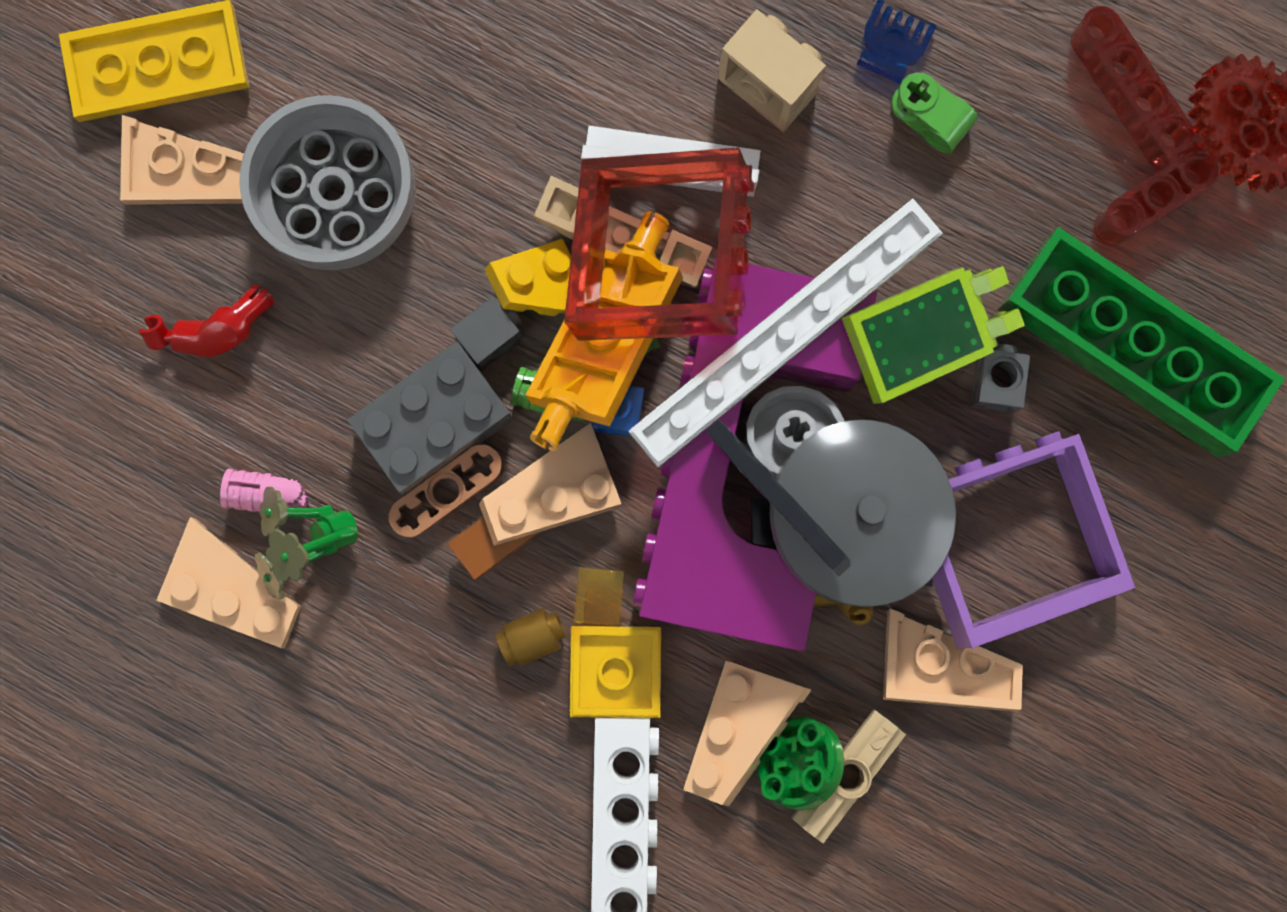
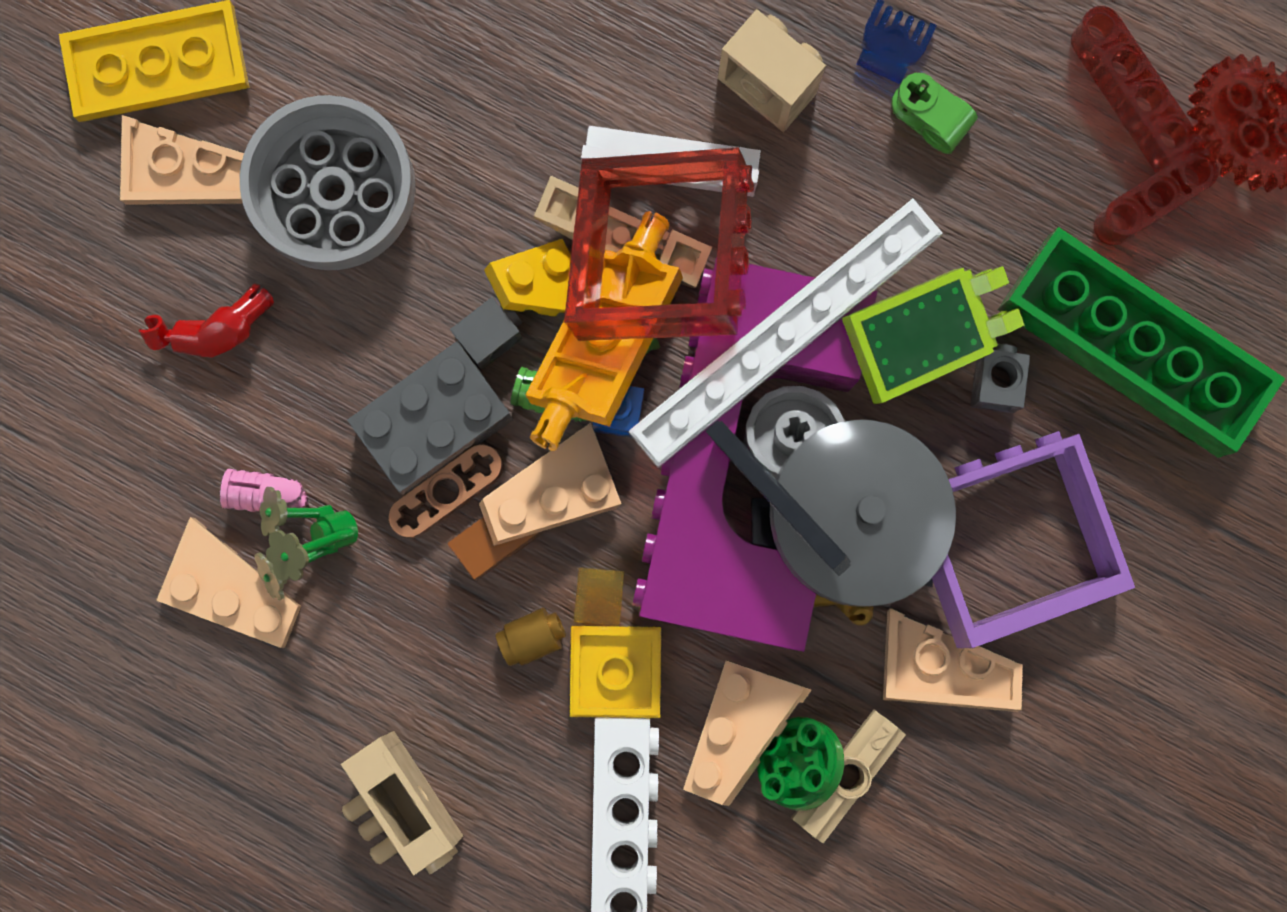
(401, 806): none -> tan piece

